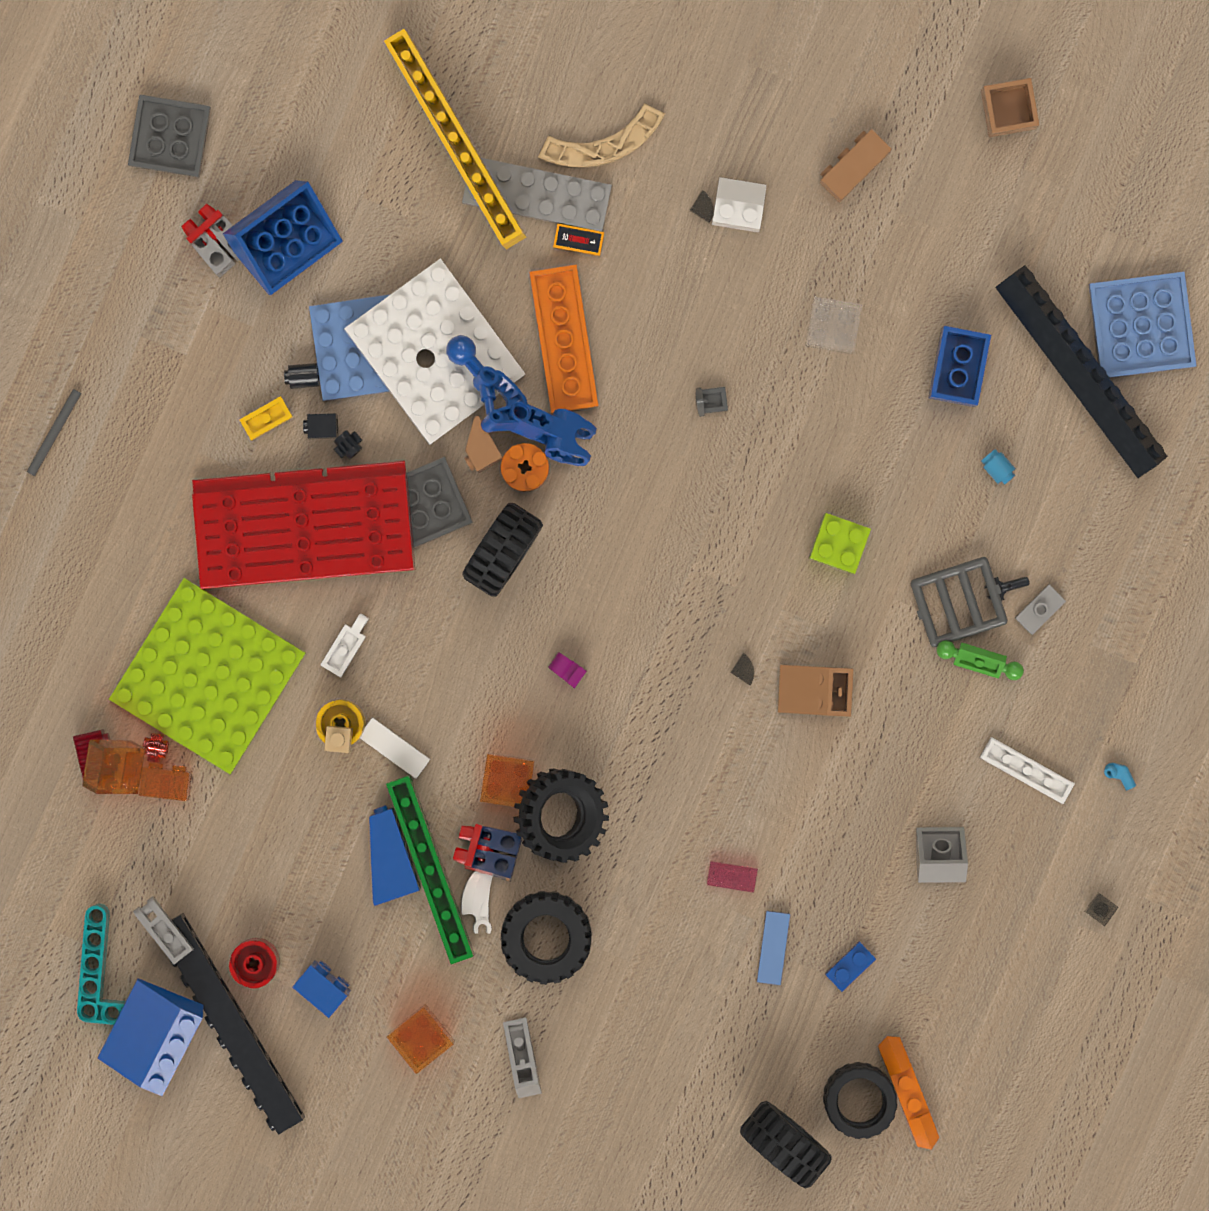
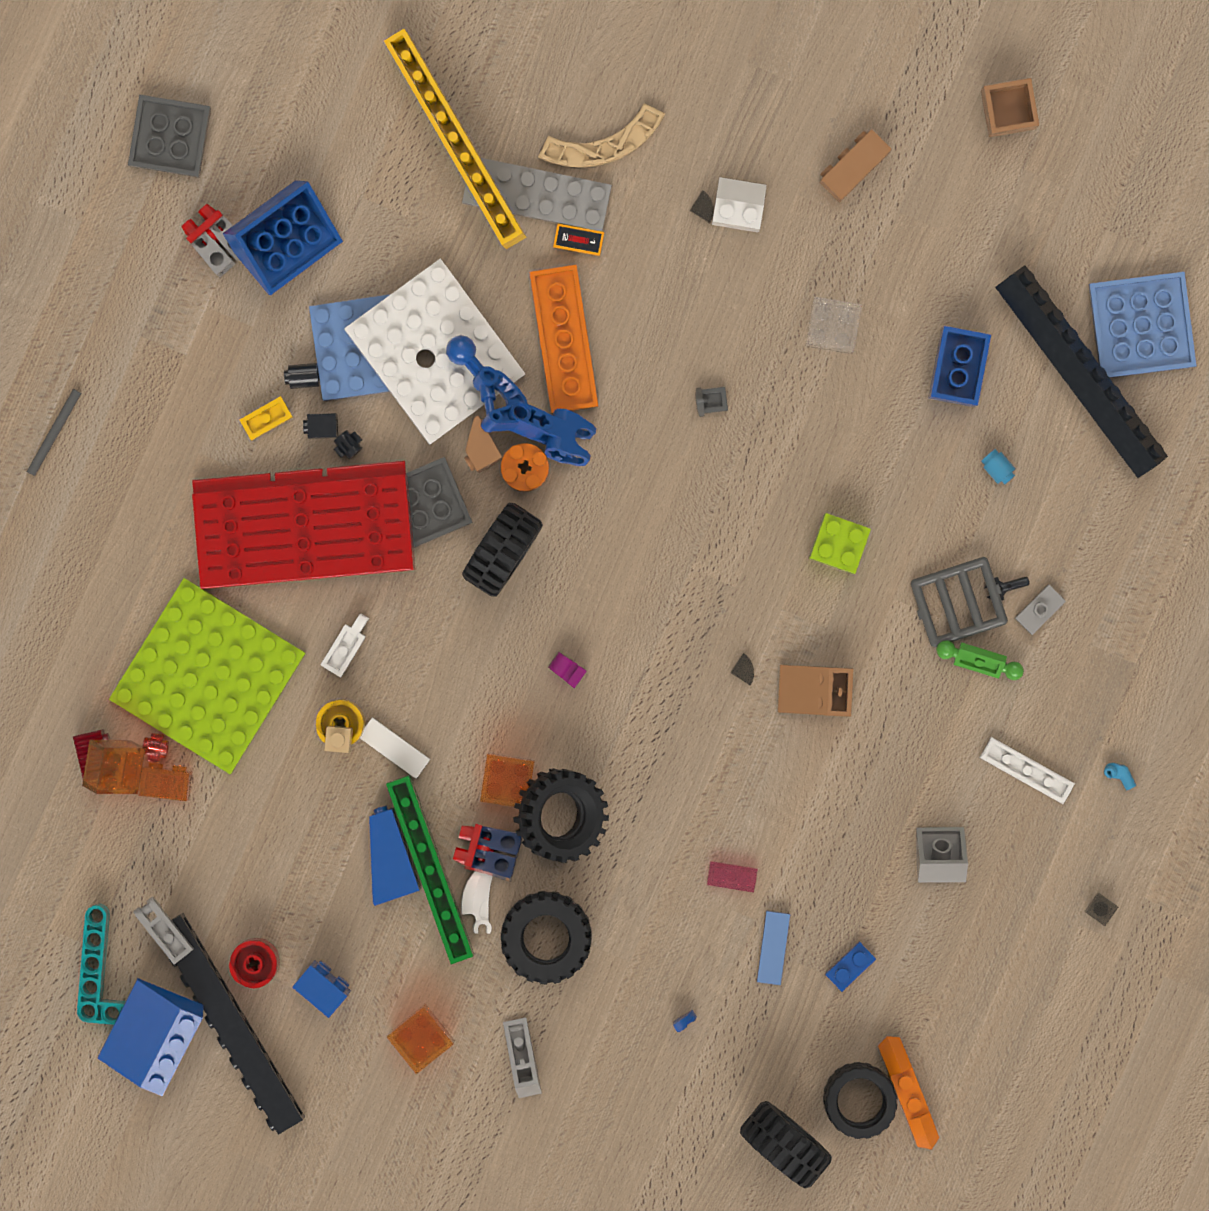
(682, 1022): none -> blue tile

